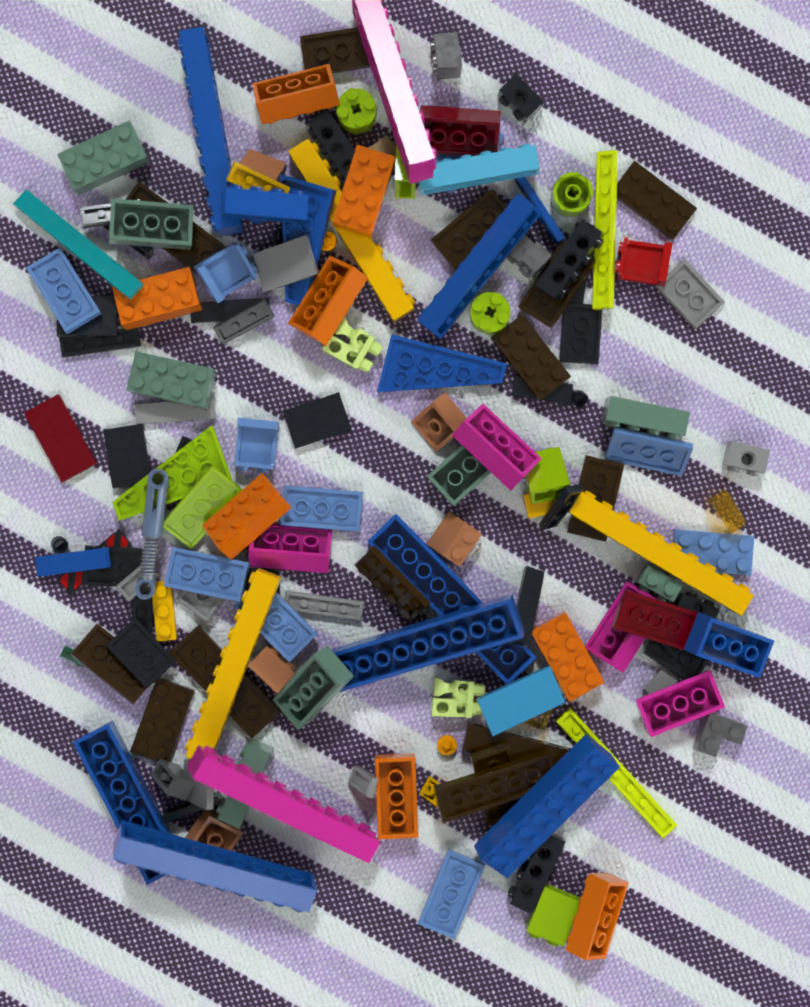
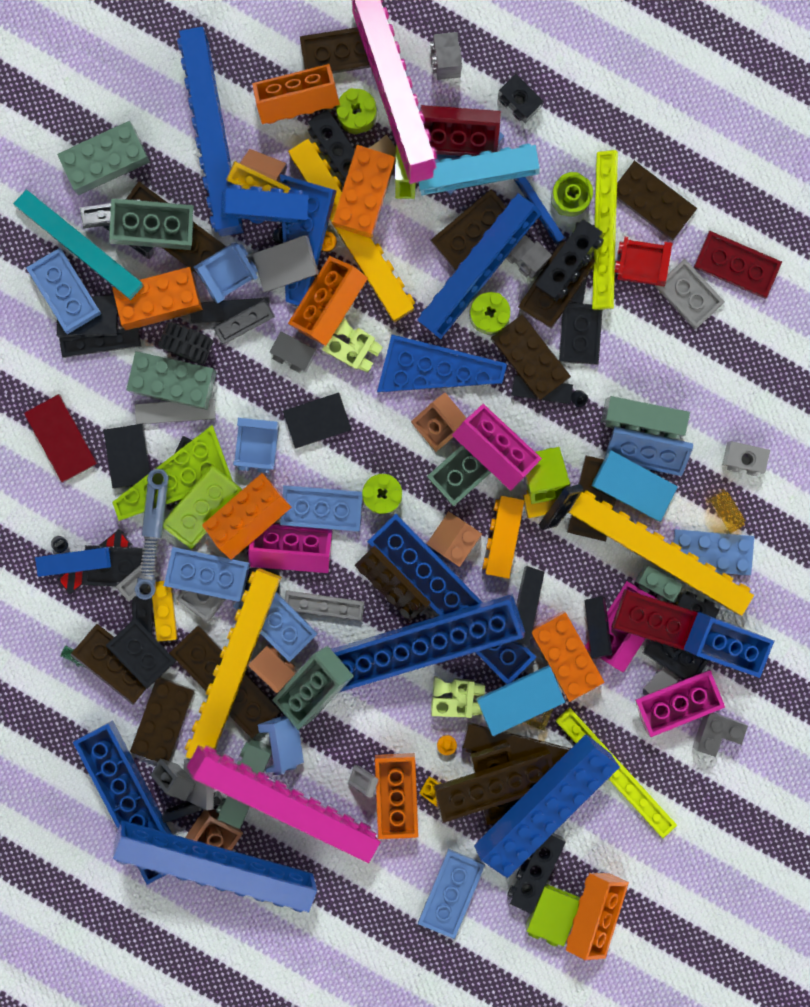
(185, 343): none -> black tyre
(284, 744): none -> medium blue panel
(293, 352): none -> dark grey brick
(382, 482): none -> lime brick
(504, 536): none -> light orange brick
(598, 627): none -> black tile
(634, 486): none -> dark azure tile
(737, 264): none -> dark red tile

